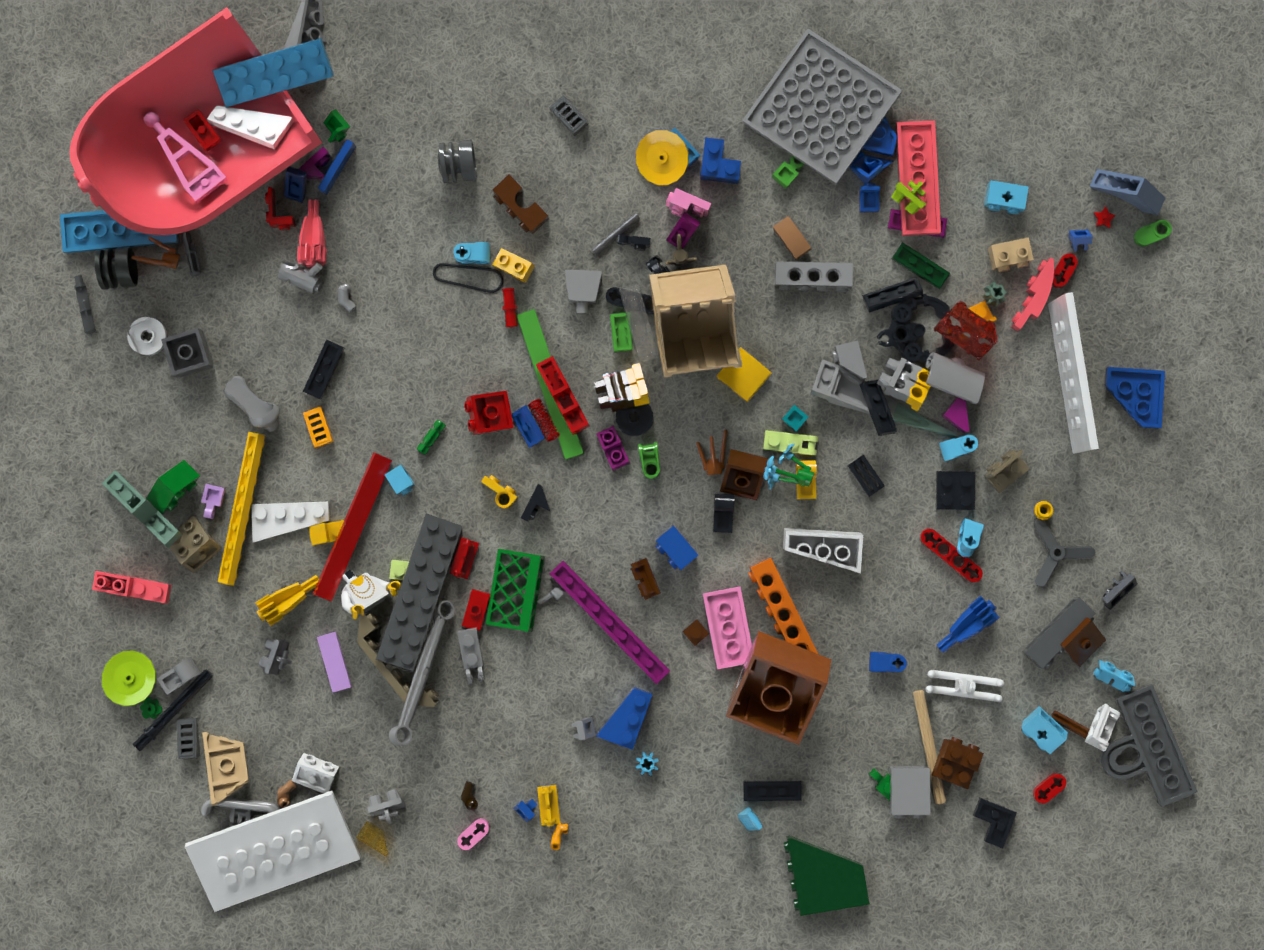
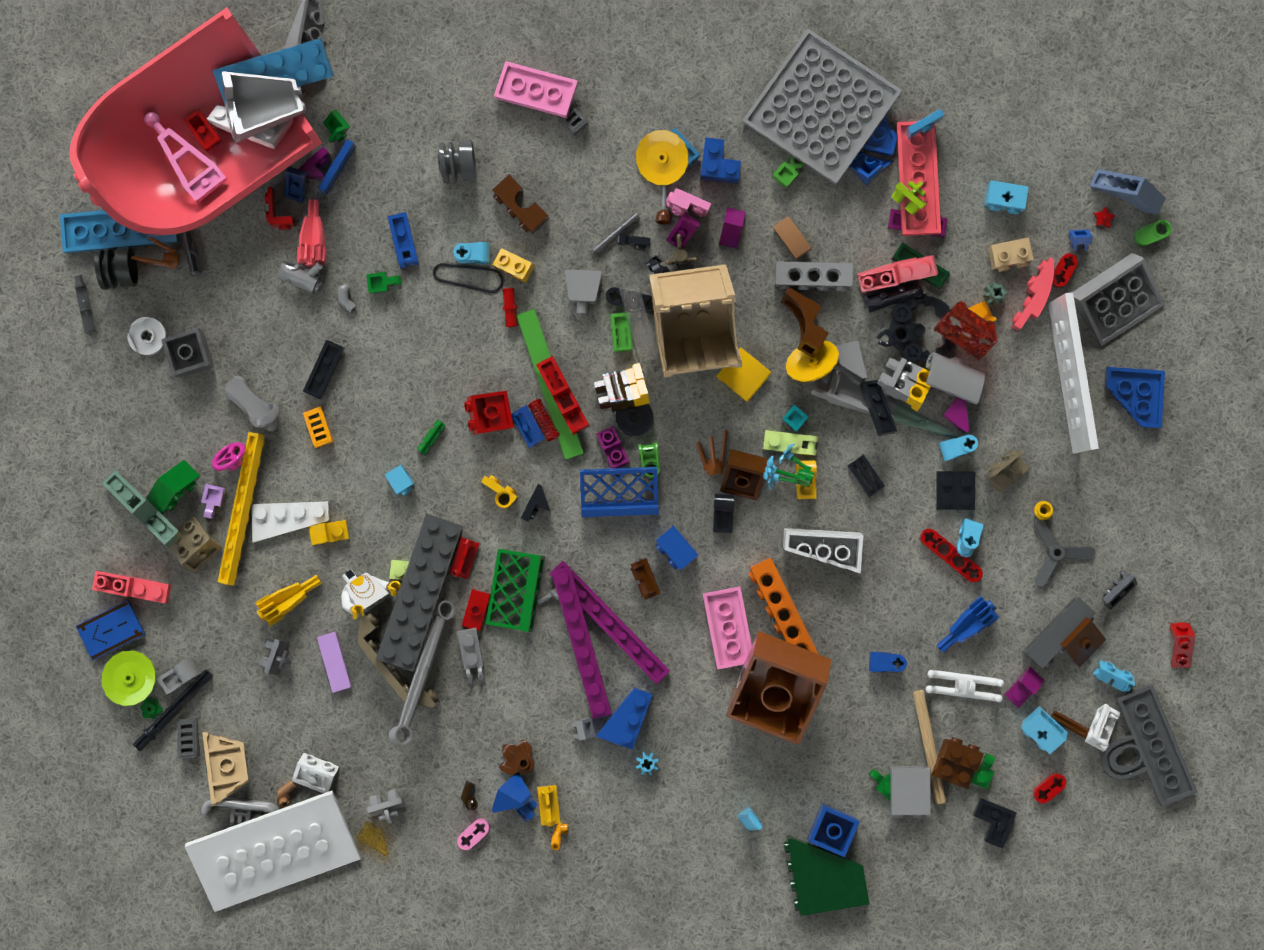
(110, 630): none -> blue tile
(230, 459): none -> dark pink piece
(259, 102): none -> light grey cone
(352, 527): red tile -> none
(379, 282): none -> green plate
(403, 239): none -> blue plate
(511, 794): none -> blue slope
(515, 756): none -> reddish brown plate
(536, 89): none -> bright pink plate
(581, 642): none -> magenta plate
(623, 507): none -> blue fence
(663, 215): none -> reddish brown hinge
(695, 632): reddish brown plate -> none
(732, 228): none -> magenta slope
(772, 791): black tile -> none
(805, 313): none -> reddish brown arch
(806, 369): none -> yellow piece
(833, 830): none -> blue brick
(869, 198): blue bracket -> none
(897, 273): none -> coral slope
(925, 124): none -> dark azure plate
(984, 775): none -> green plate
(1024, 687): none -> magenta slope
(1118, 298): none -> light grey slope
(1183, 644): none -> red bracket

